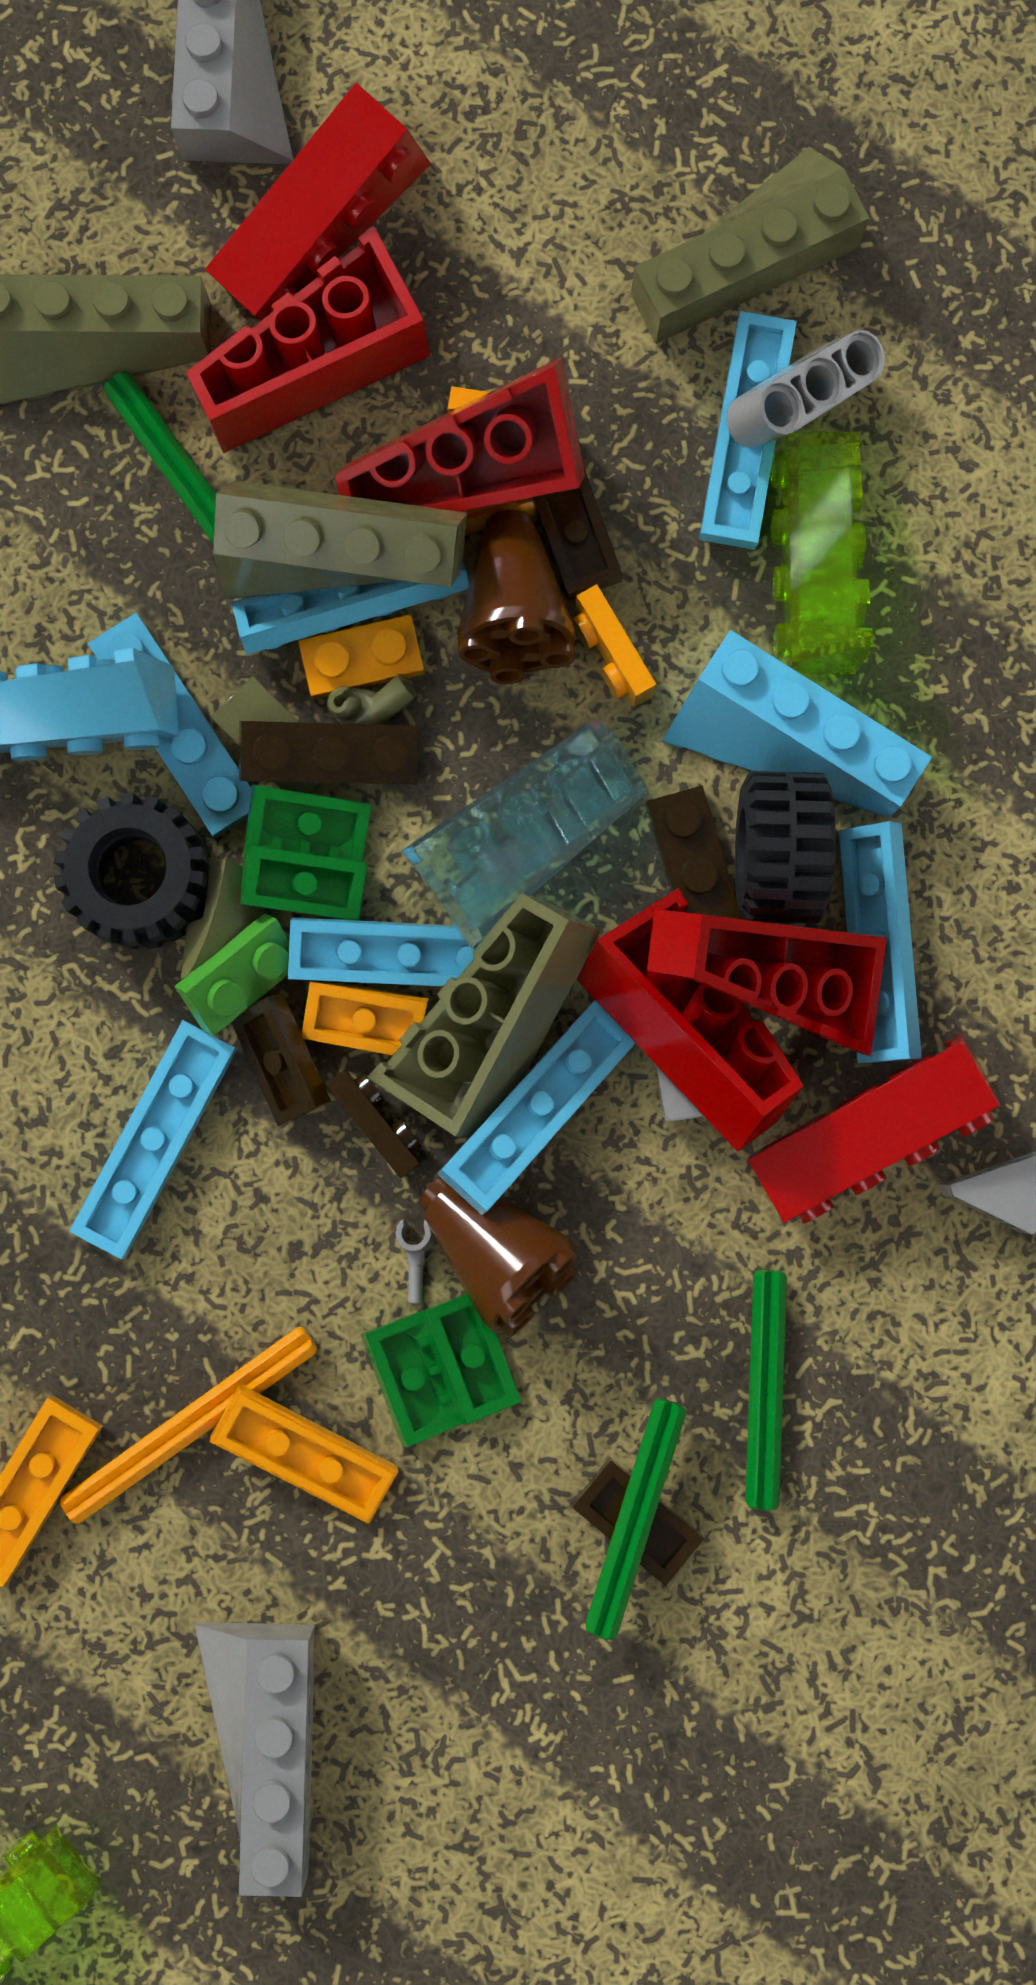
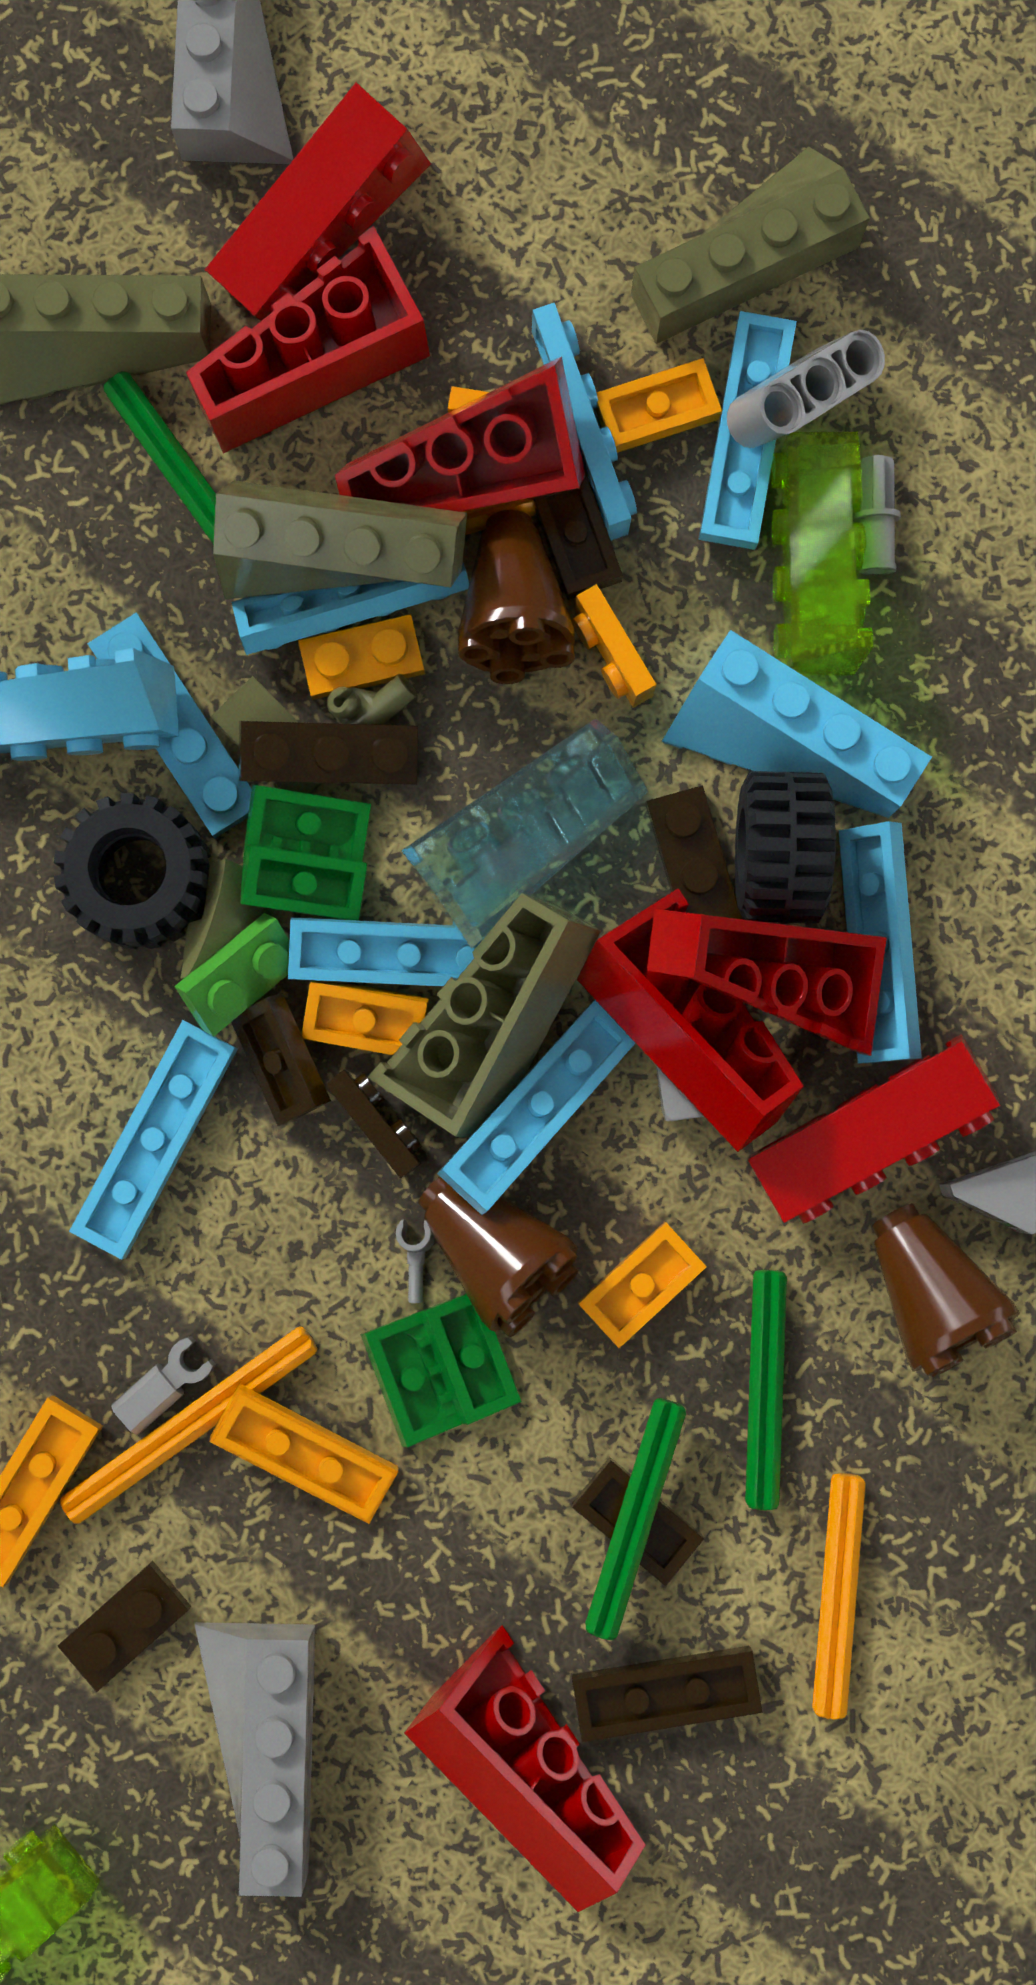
(124, 1626): none -> dark brown plate
(158, 1389): none -> light grey bar
(526, 1775): none -> red wedge
(596, 444): none -> medium azure plate
(642, 1284): none -> light orange plate
(659, 405): none -> light orange plate
(666, 1693): none -> dark brown plate
(838, 1596): none -> light orange axle
(878, 514): none -> axle
(937, 1293): none -> reddish brown cone

